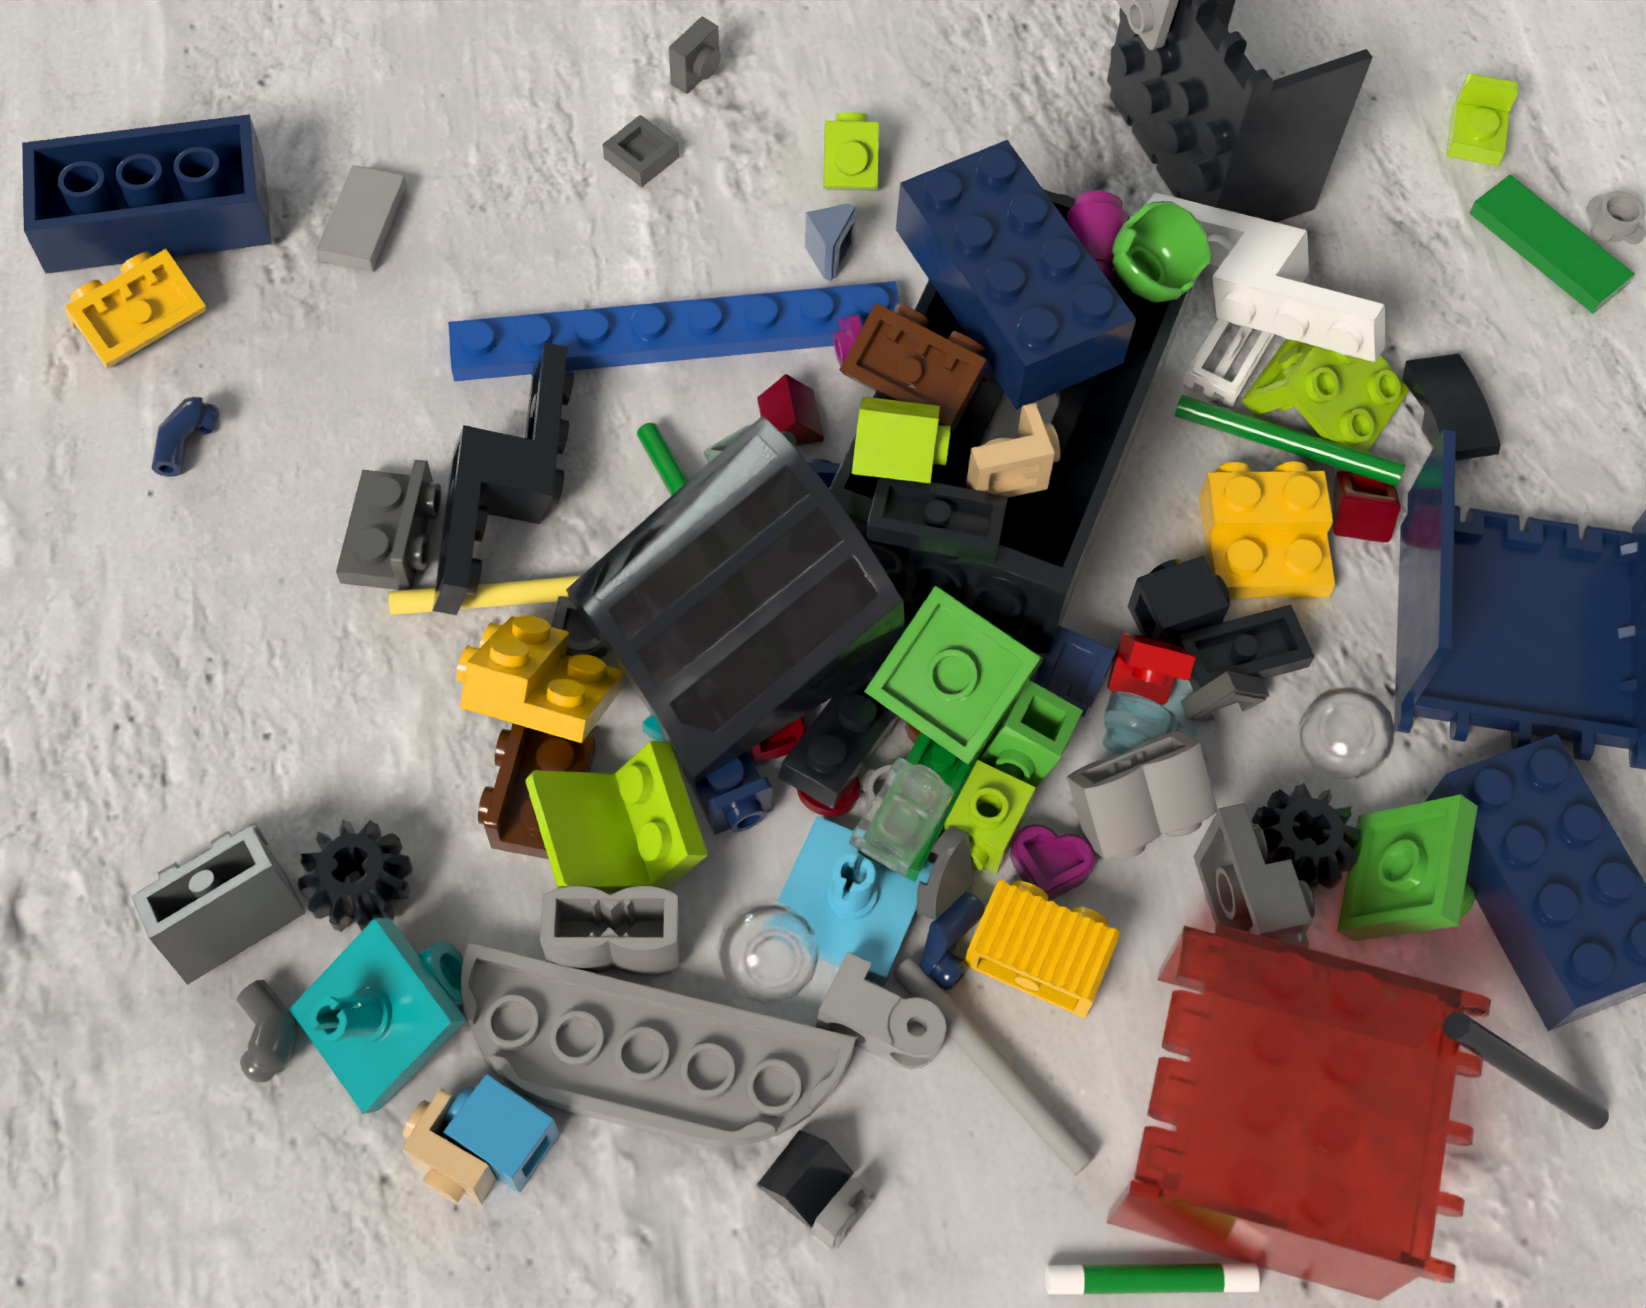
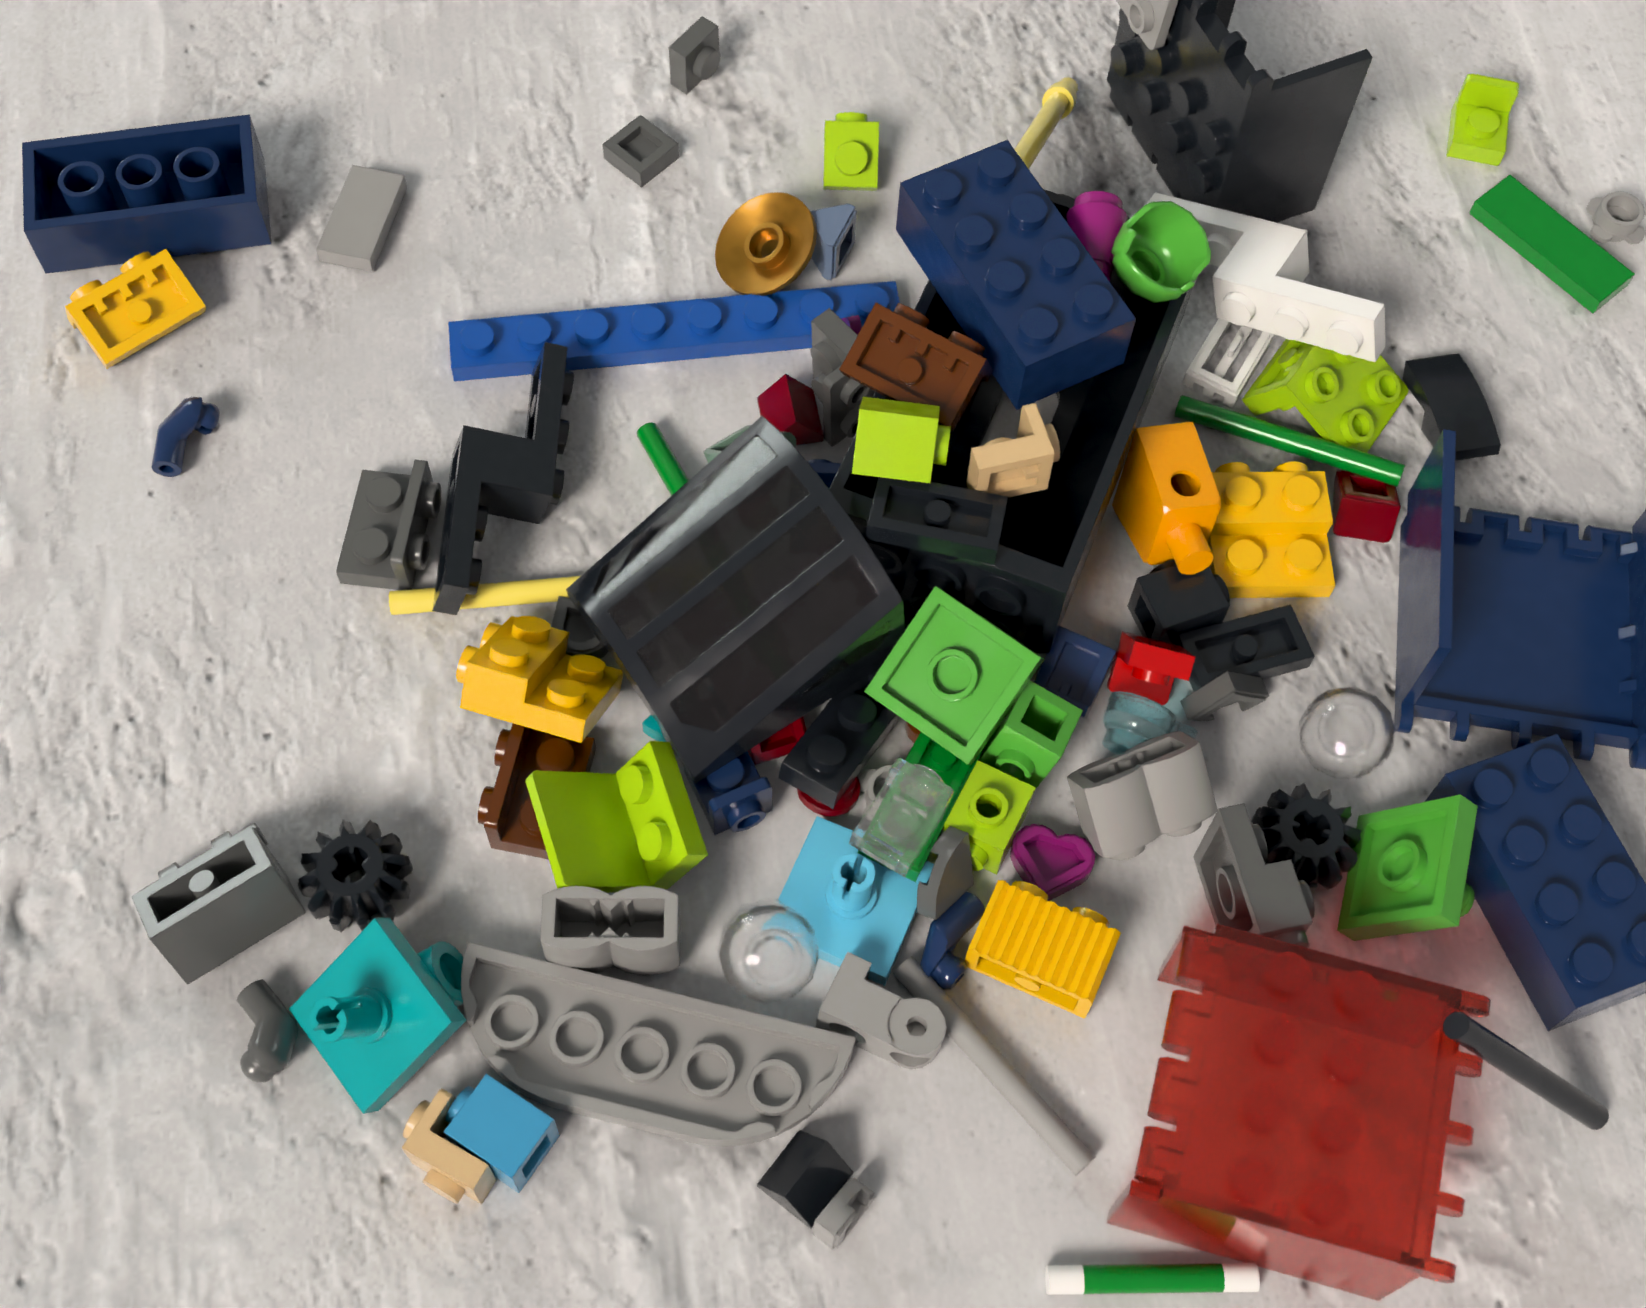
(756, 230): none -> pearl gold dish
(837, 392): none -> dark grey bracket
(1056, 104): none -> light yellow bar
(1168, 497): none -> light orange torso

